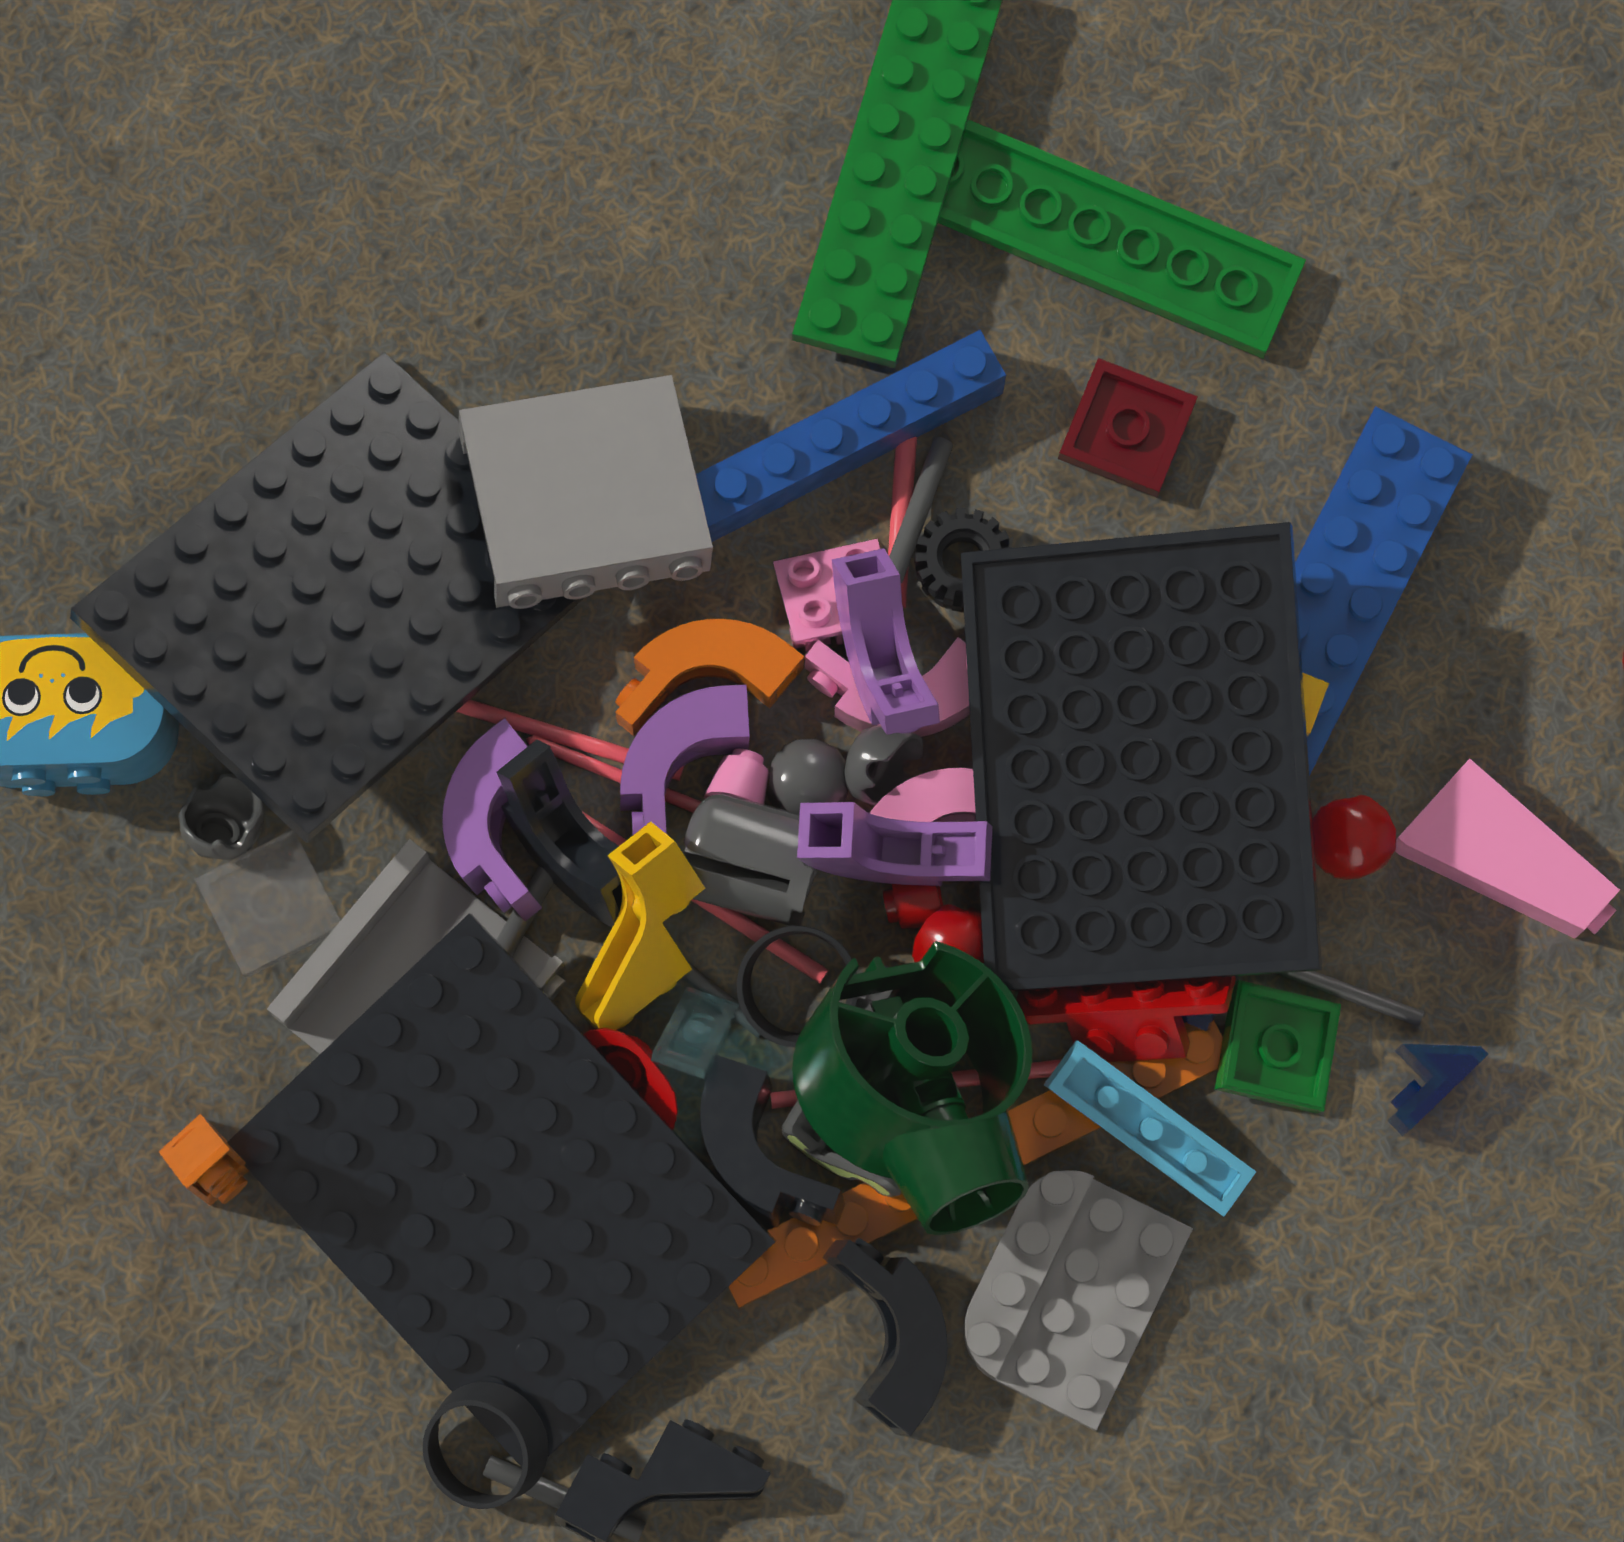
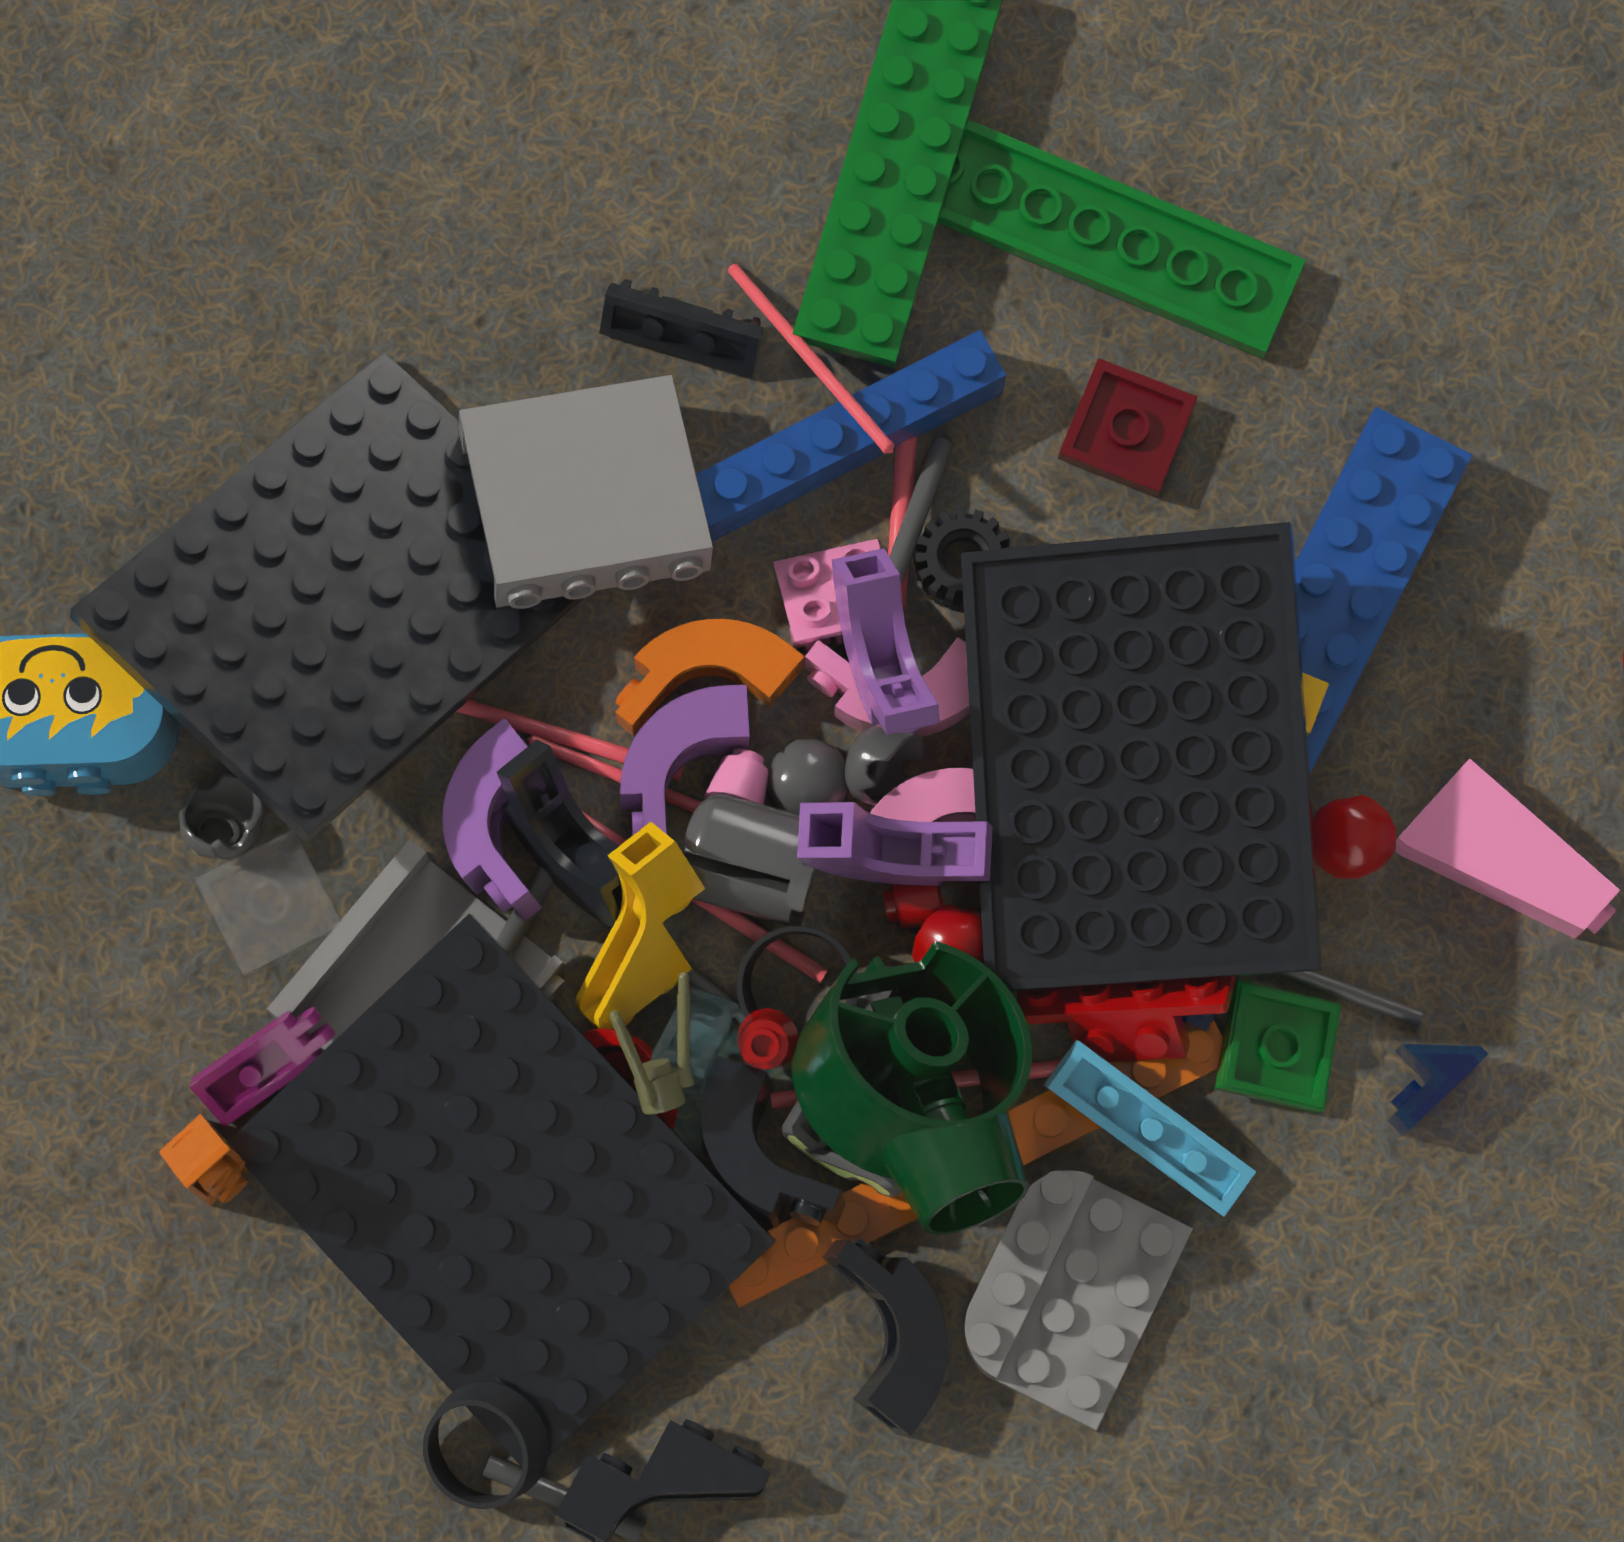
(260, 1065): none -> magenta hinge
(657, 1082): none -> olive plant
(681, 329): none -> black plate
(767, 1039): none -> red hat
(811, 359): none -> coral axle

